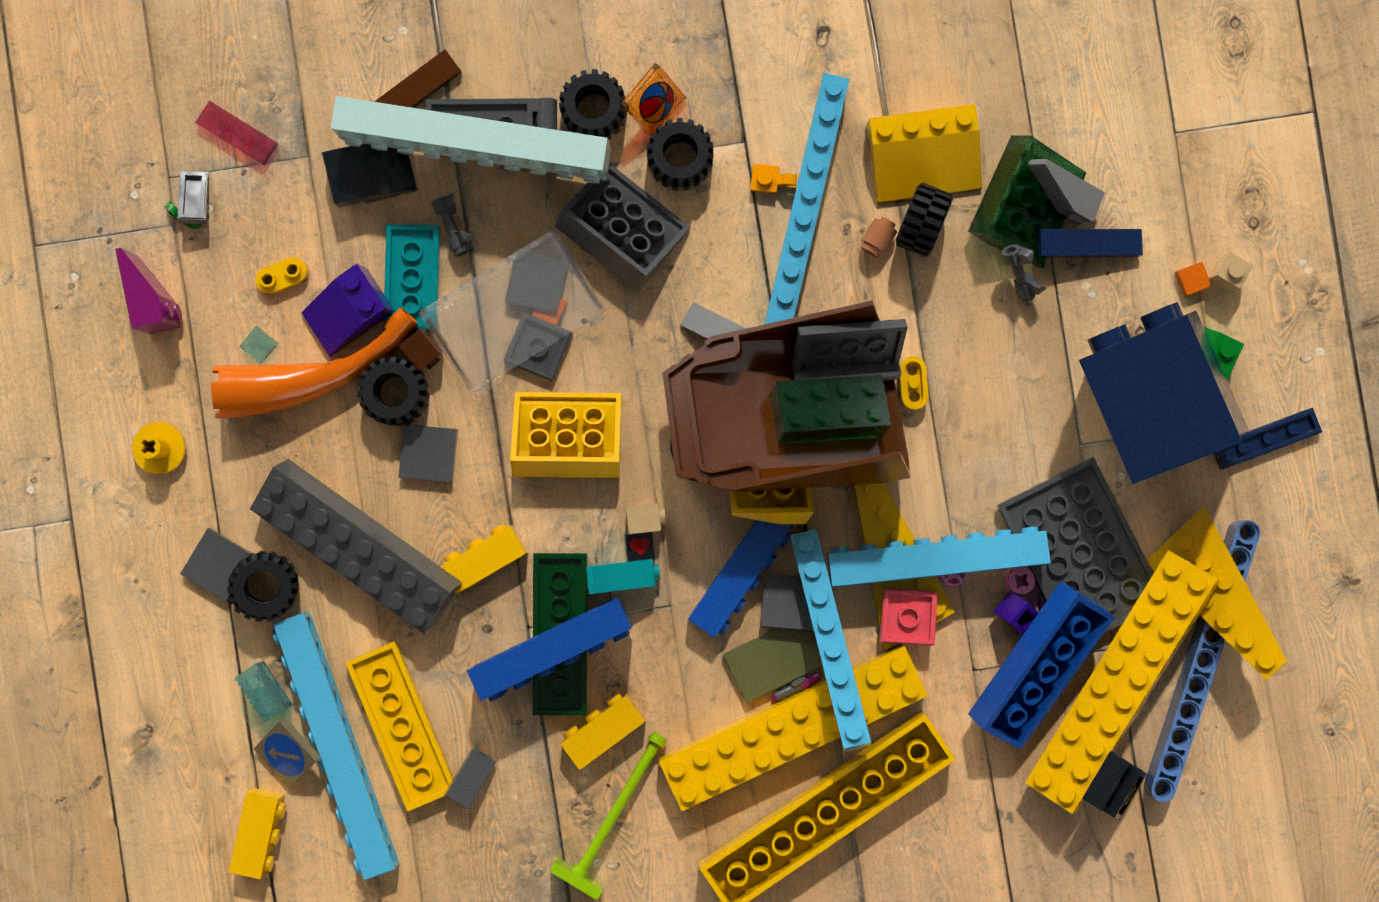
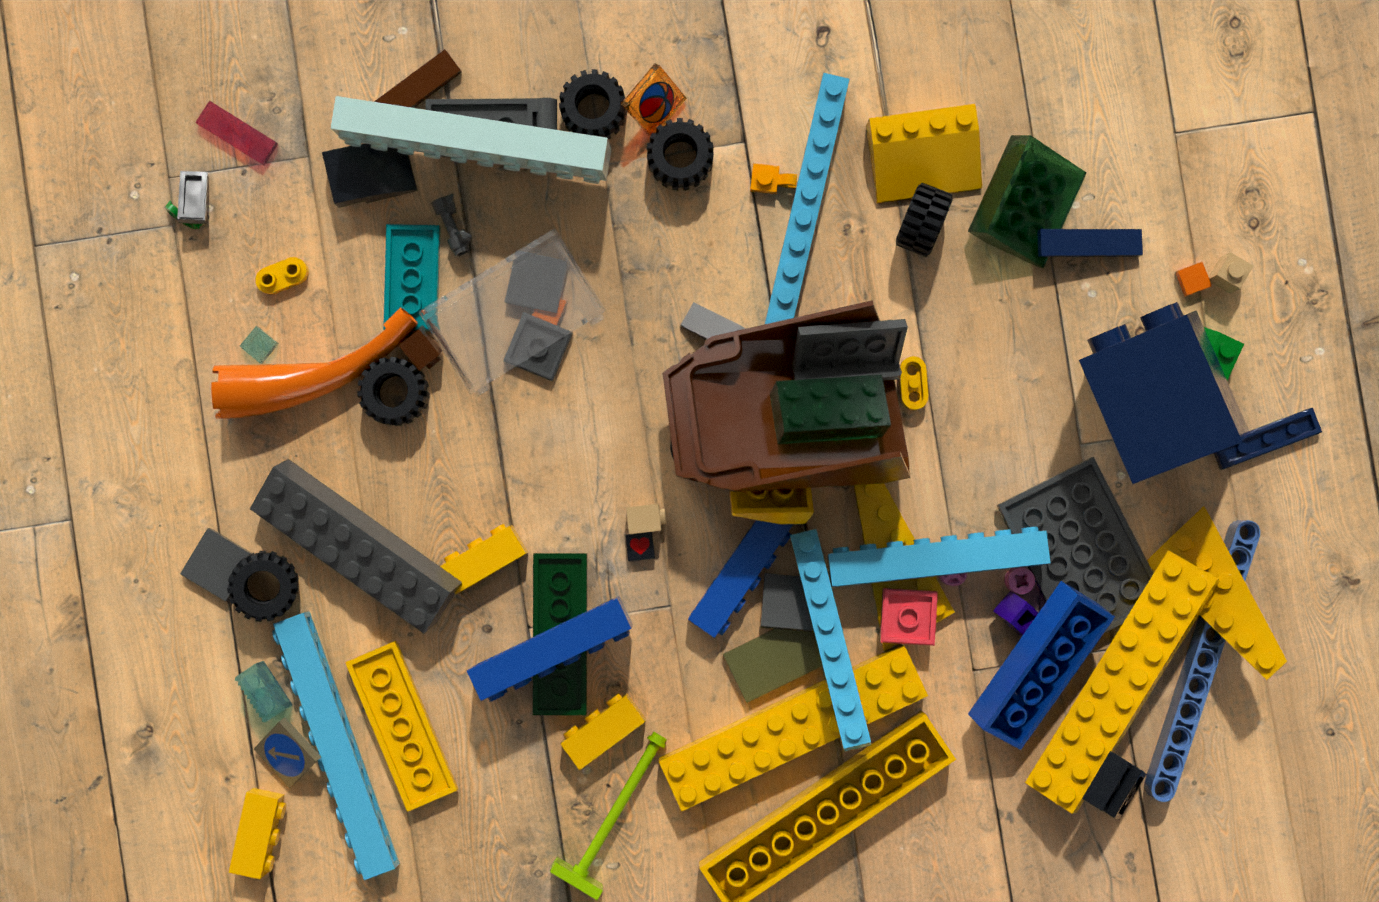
(147, 301): magenta slope -> none
(158, 448): yellow piece -> none
(347, 309): dark purple slope -> none
(428, 453): dark grey tile -> none
(470, 778): dark grey tile -> none
(566, 435): yellow slope -> none
(622, 227): dark grey slope -> none
(622, 576): teal slope -> none
(796, 686): dark grey piece -> none
(878, 237): nougat brick -> none
(1024, 283): dark grey piece -> none
(1067, 192): light grey slope -> none

